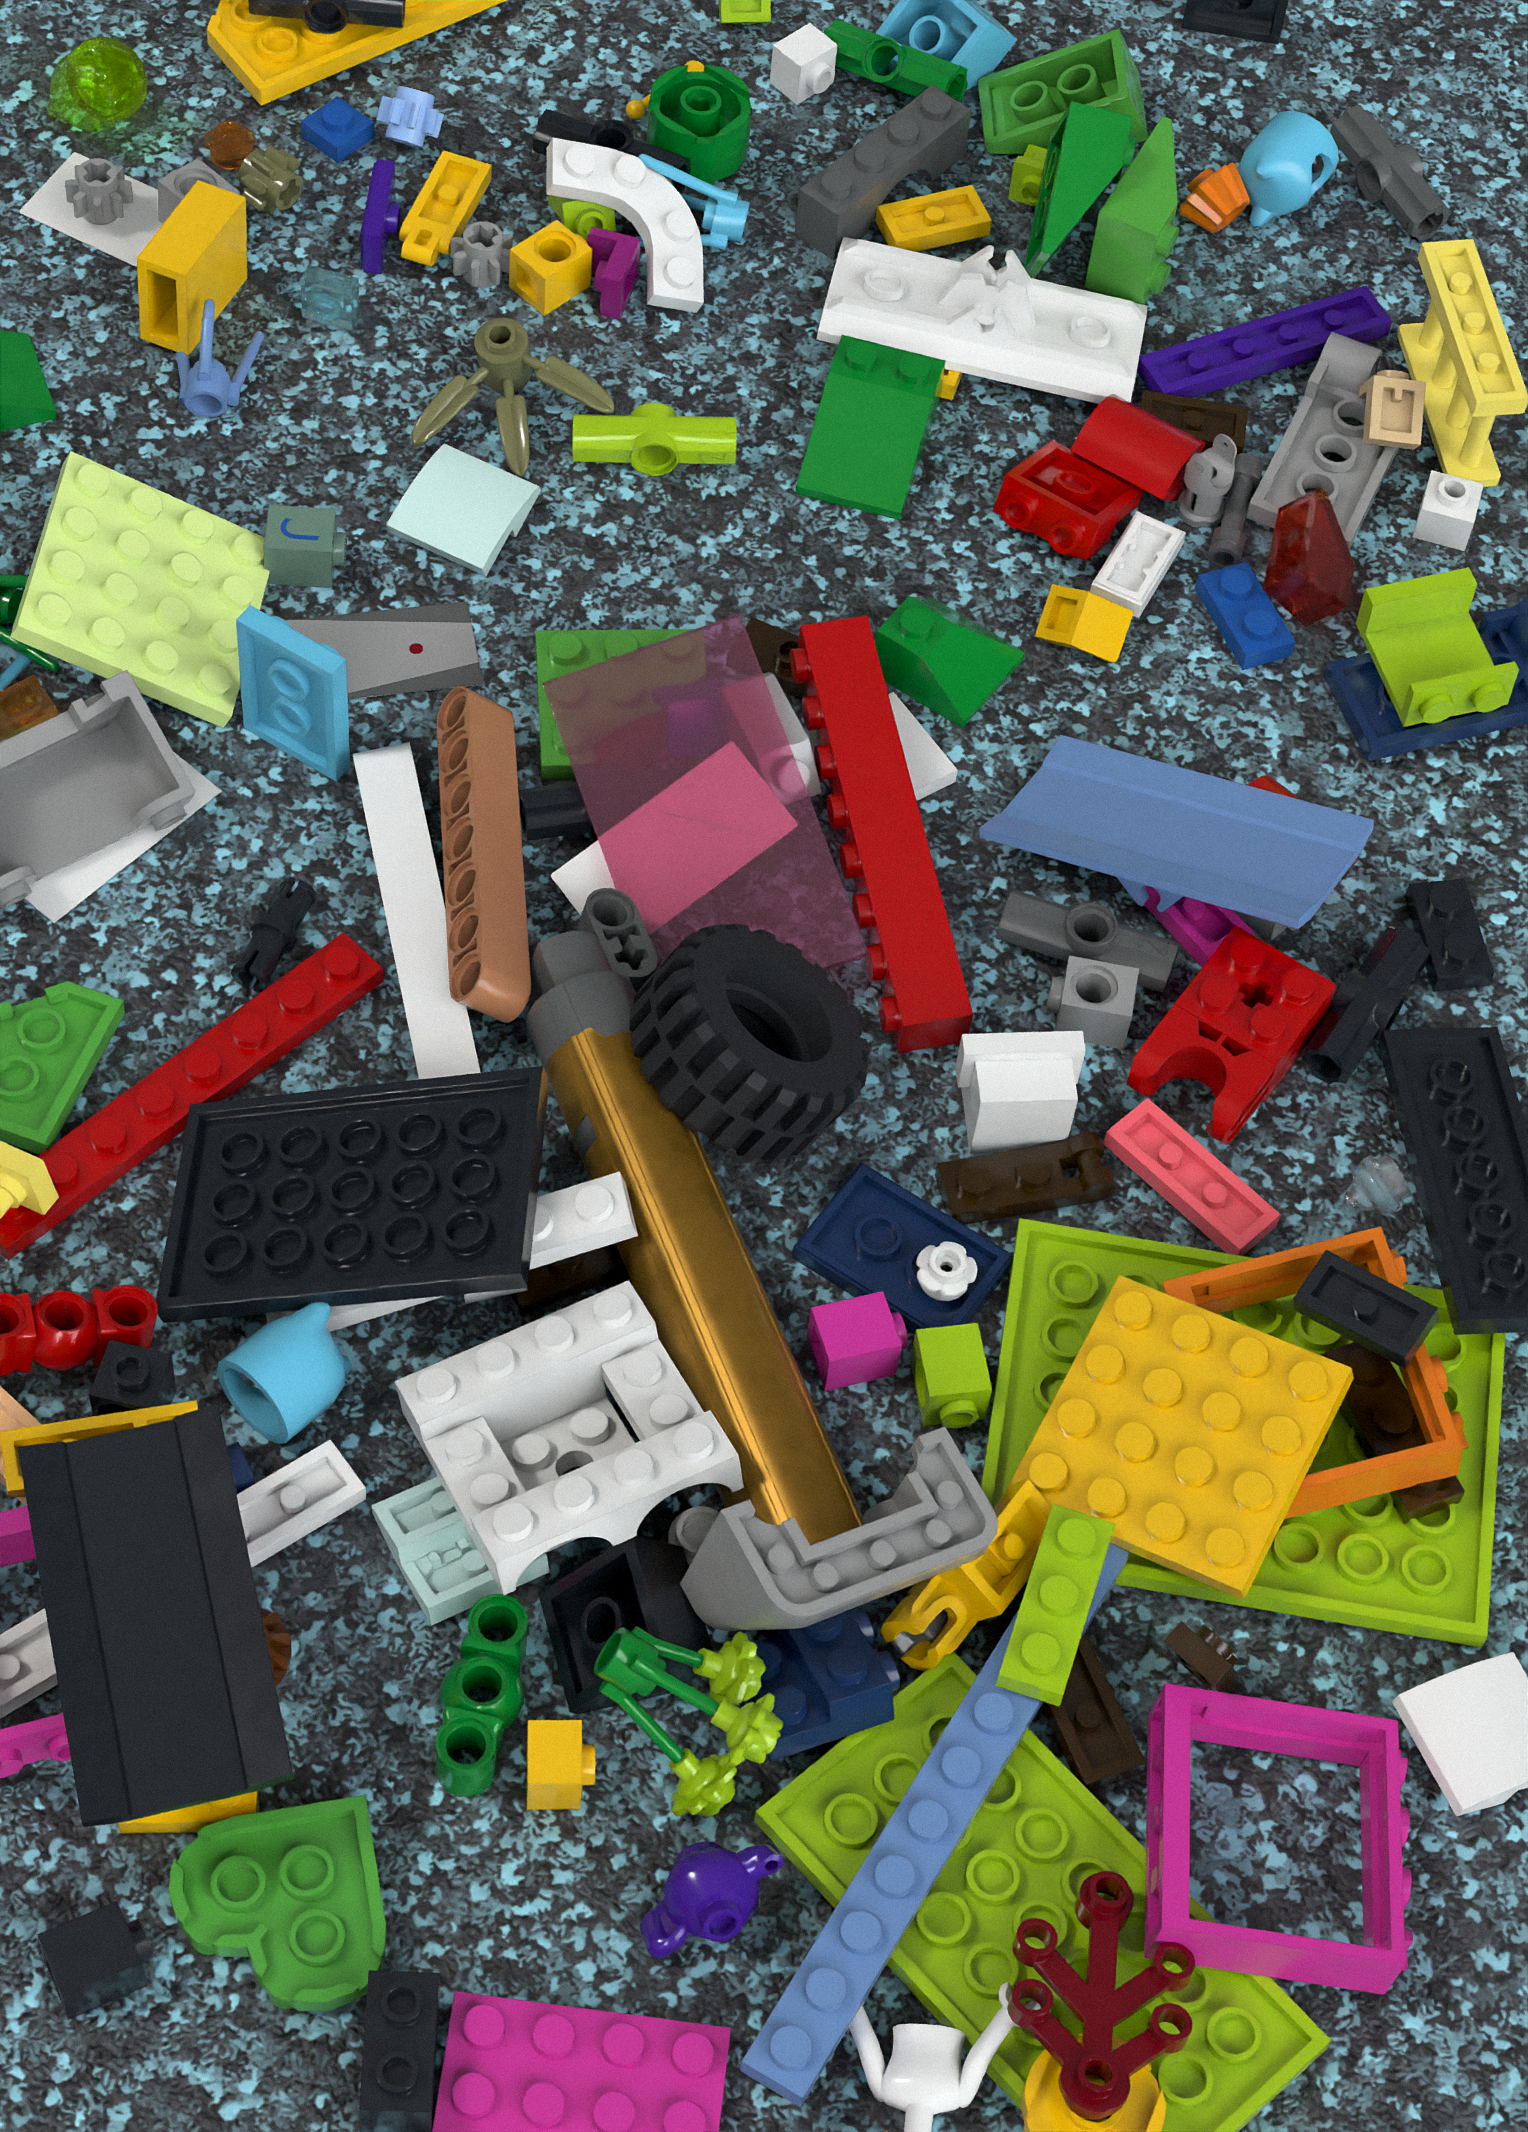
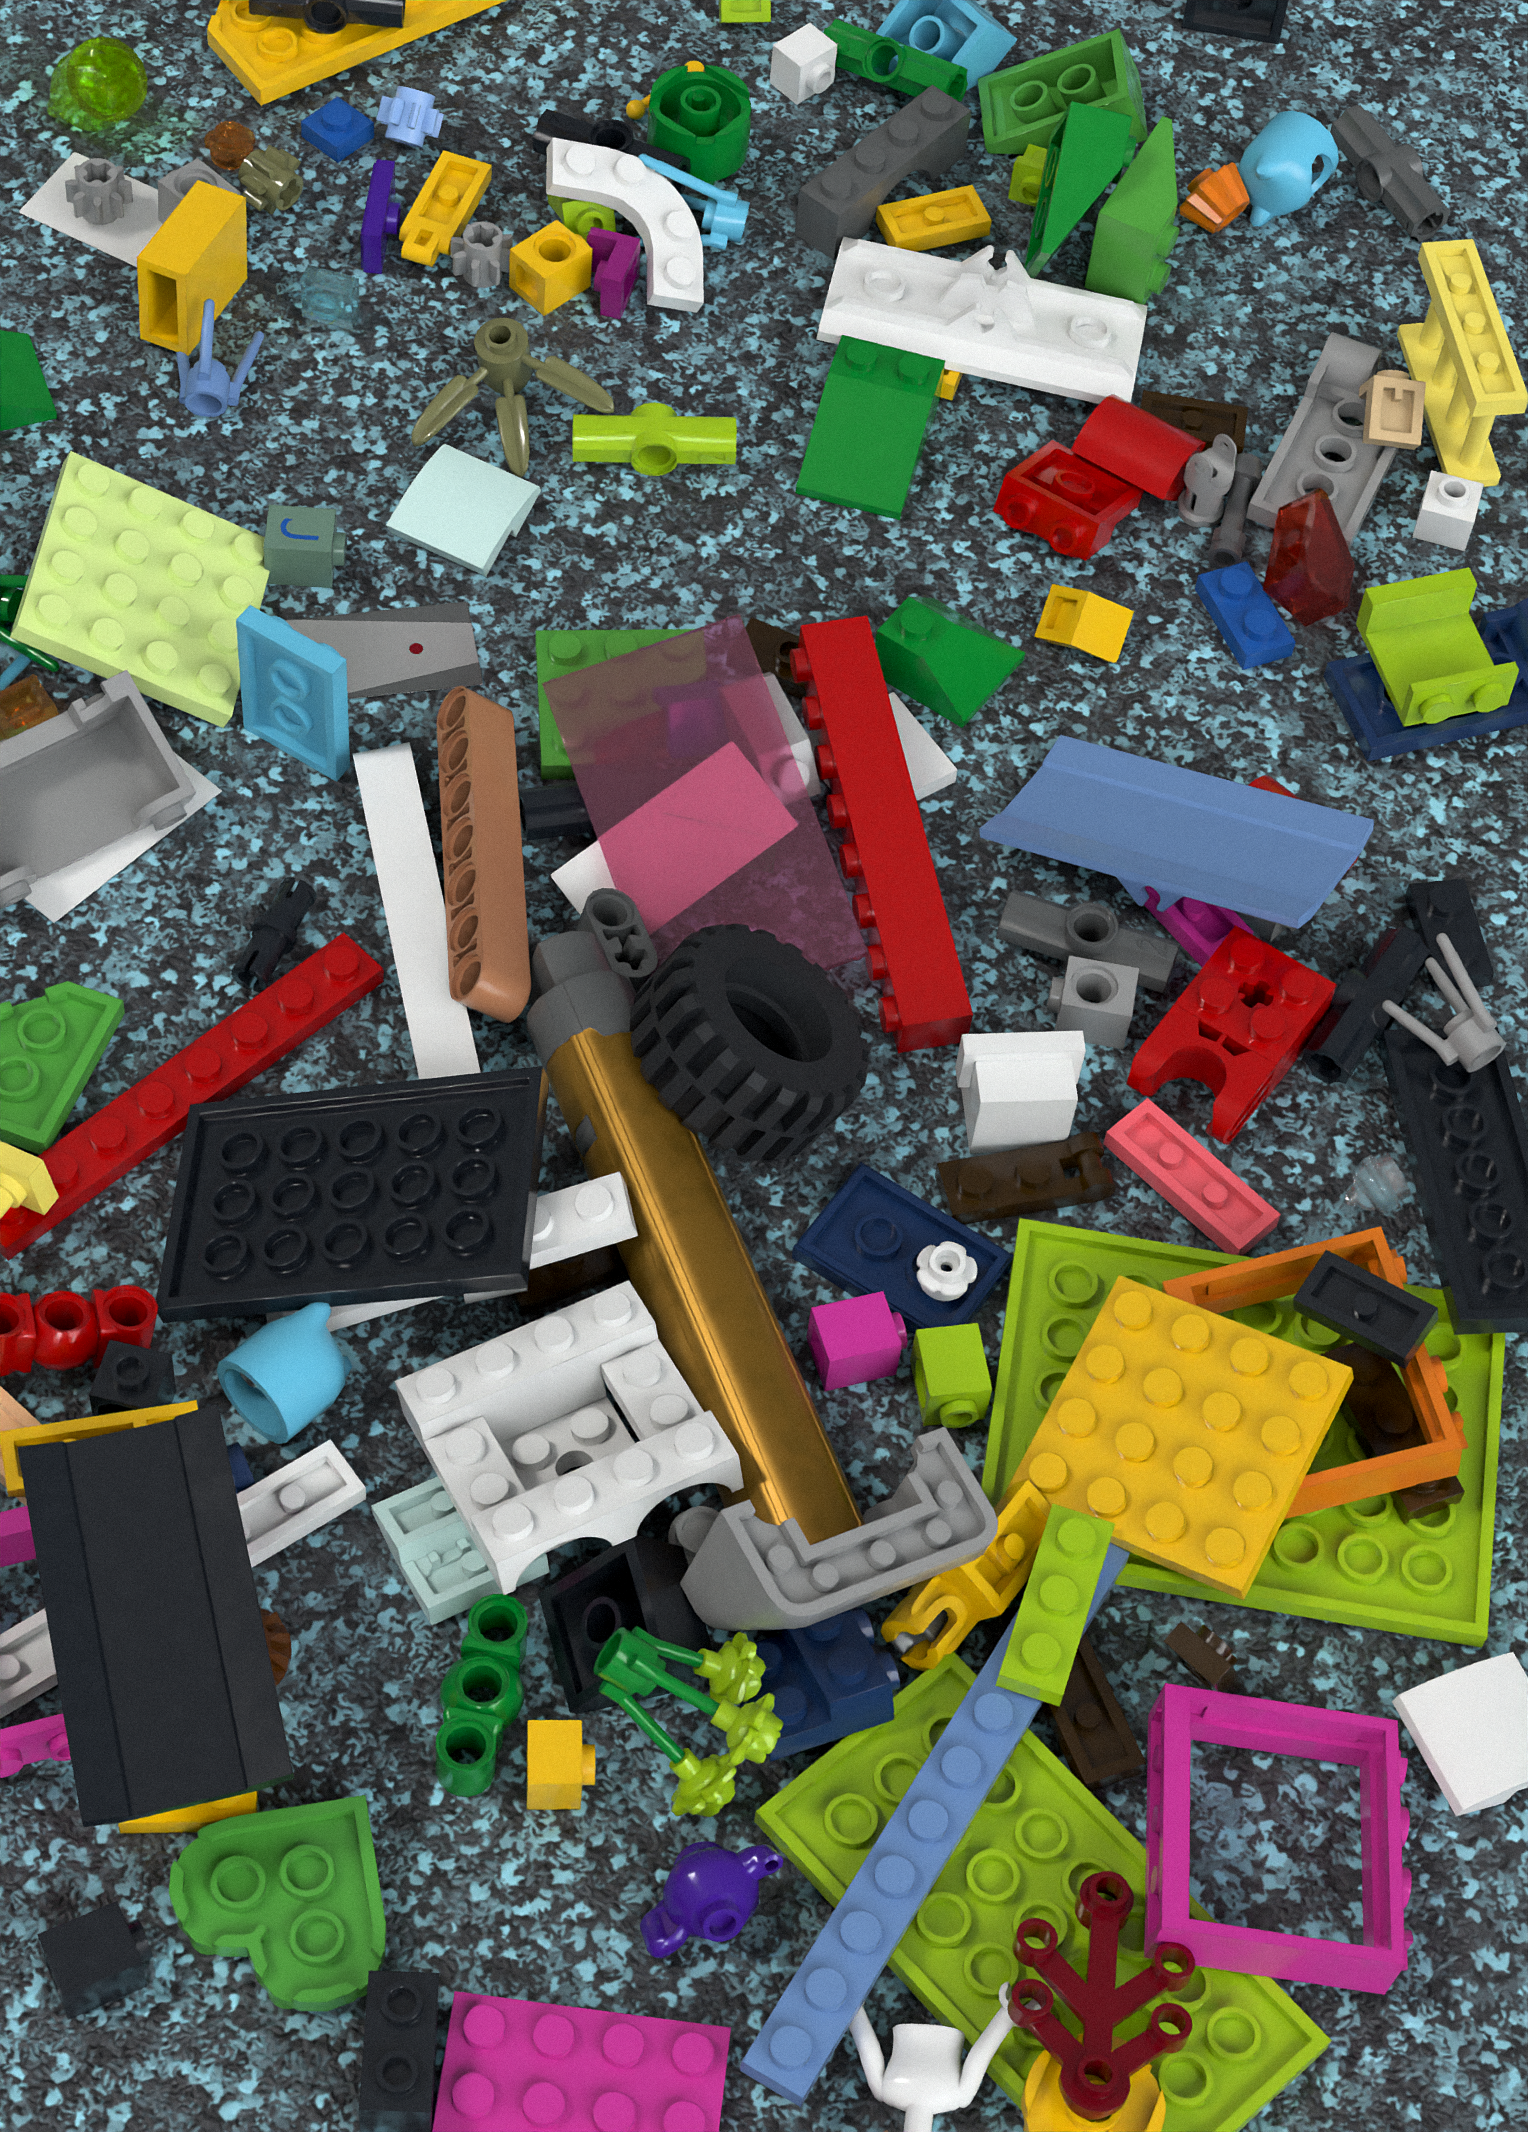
(1138, 563): white plate -> none
(1263, 345): dark purple plate -> none
(1471, 1032): none -> light grey plant

